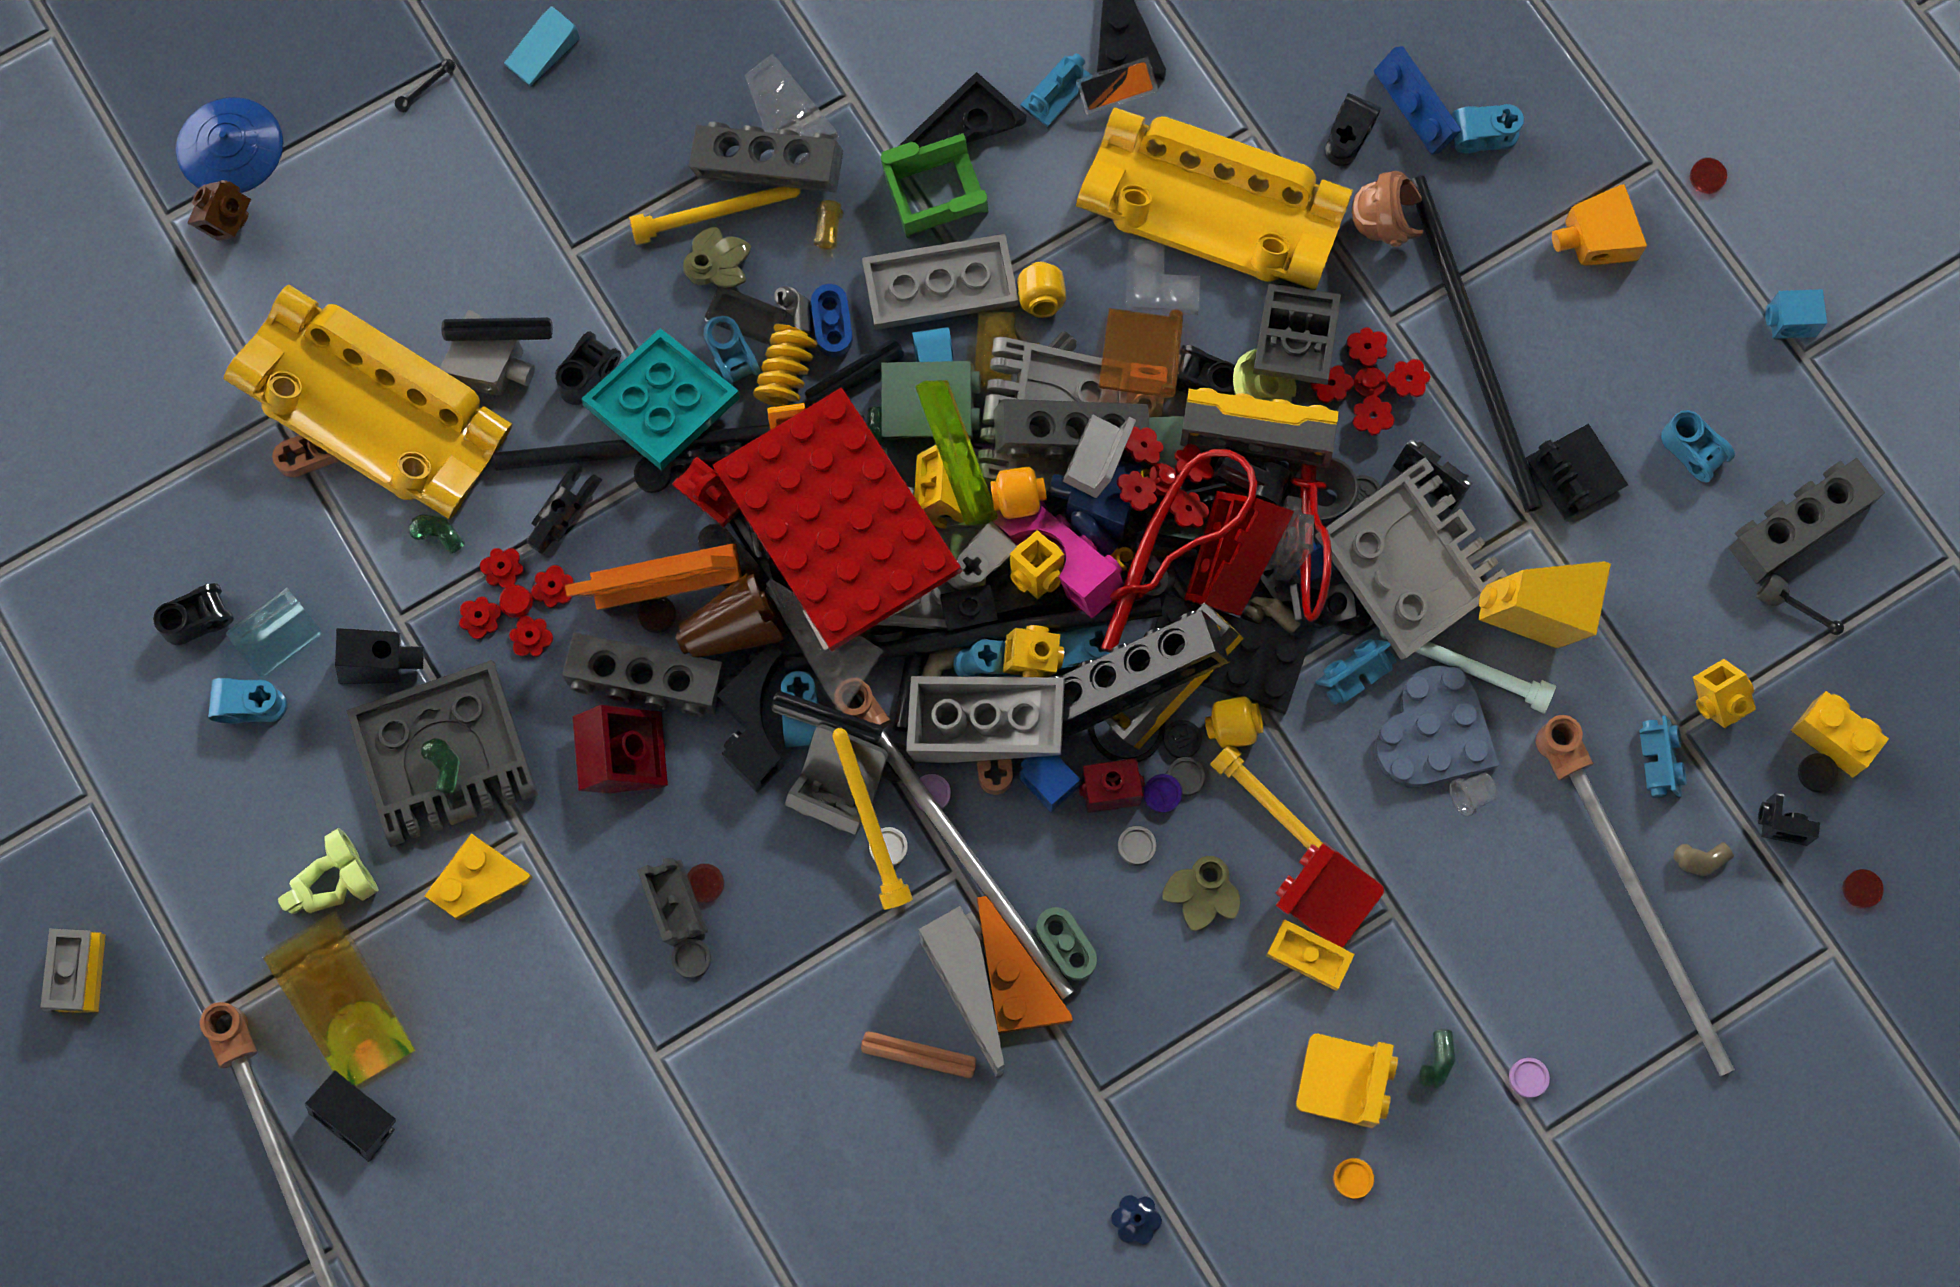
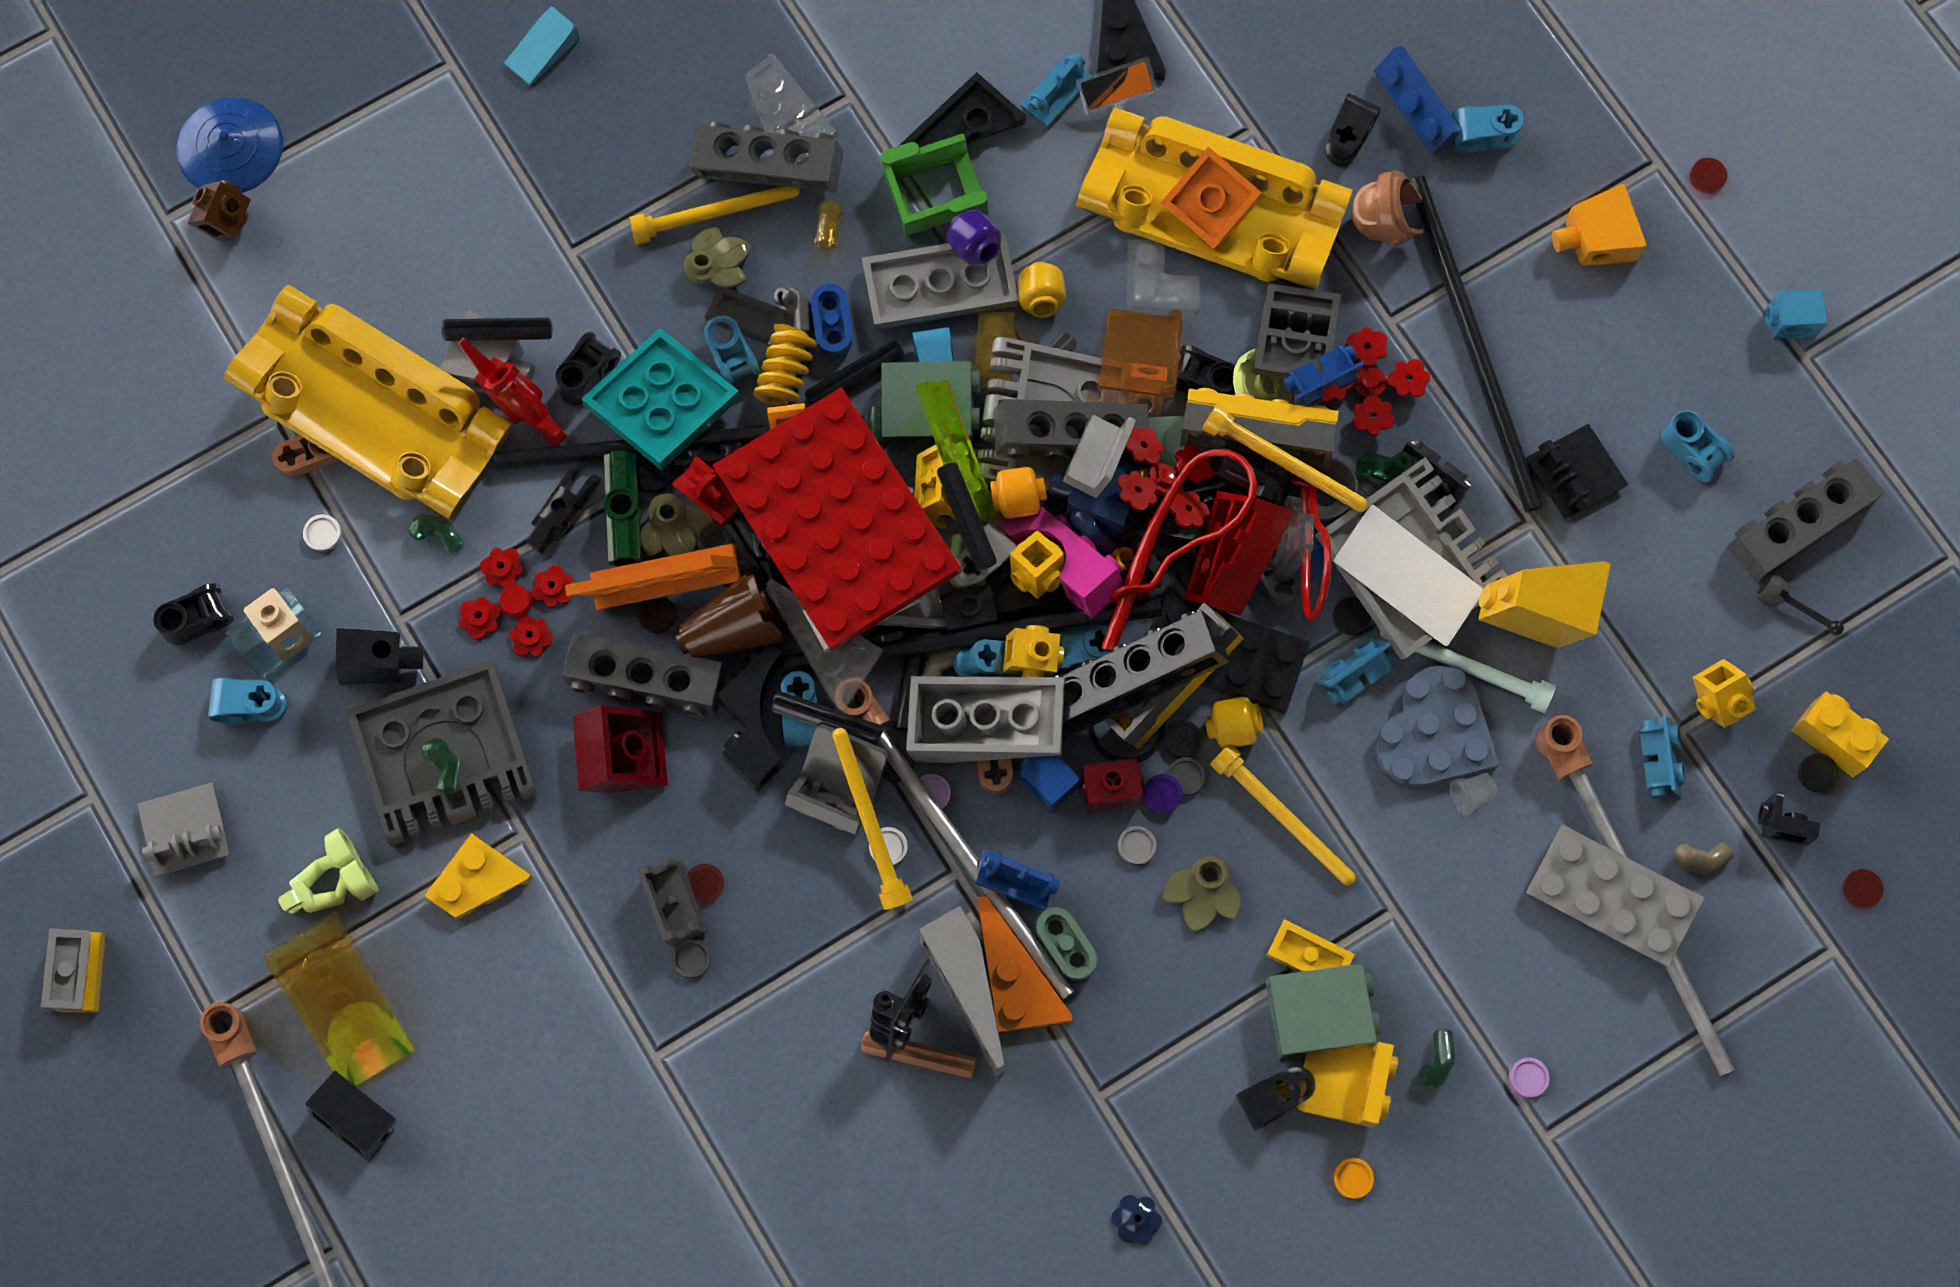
(183, 829): none -> light grey hinge
(277, 623): none -> tan bracket
(322, 533): none -> white piece
(403, 103): black hinge -> none
(513, 393): none -> red animal
(620, 488): none -> dark green piece
(674, 534): none -> olive plate
(894, 1014): none -> black hinge
(966, 516): none -> black axle
(974, 237): none -> dark purple head
(1016, 880): none -> blue hinge
(1212, 198): none -> orange tile
(1222, 423): none -> yellow piece
(1271, 608): dark tan arm -> none
(1272, 1096): none -> black piece
(1322, 1010): none -> sand green panel
(1326, 617): black bracket -> none
(1329, 894): red bracket -> none
(1337, 368): none -> blue hinge
(1383, 466): none -> clear green arm
(1408, 575): none -> white sticker
(1615, 895): none -> light grey plate

